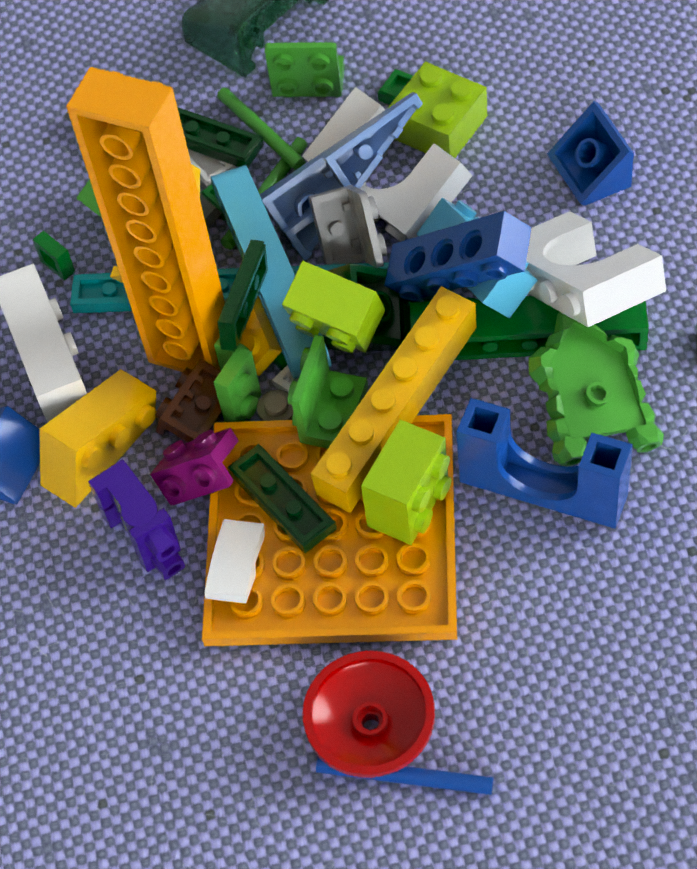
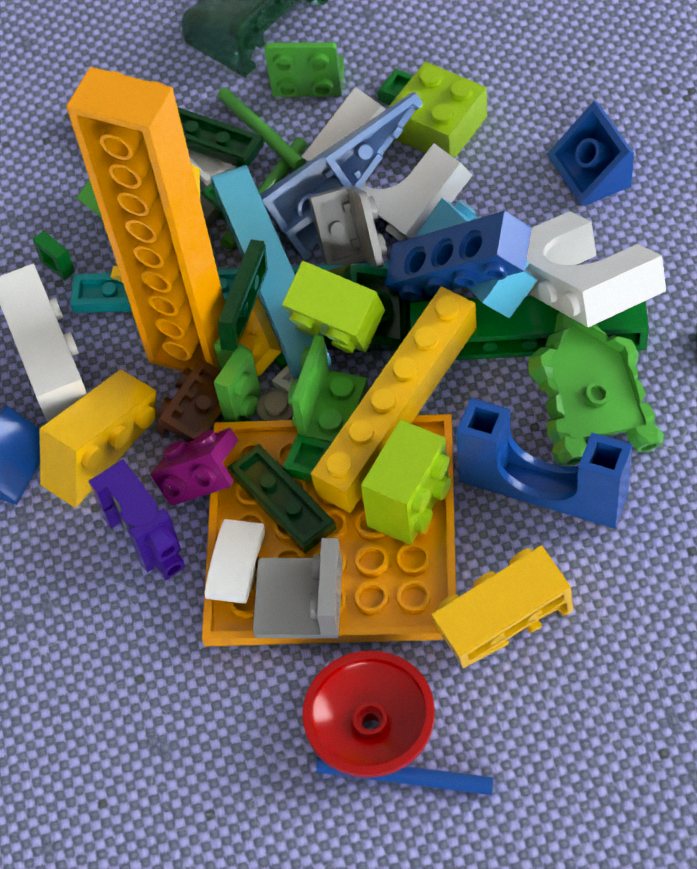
(299, 595): none -> light grey bracket
(304, 457): none -> green tile
(503, 605): none -> yellow wedge

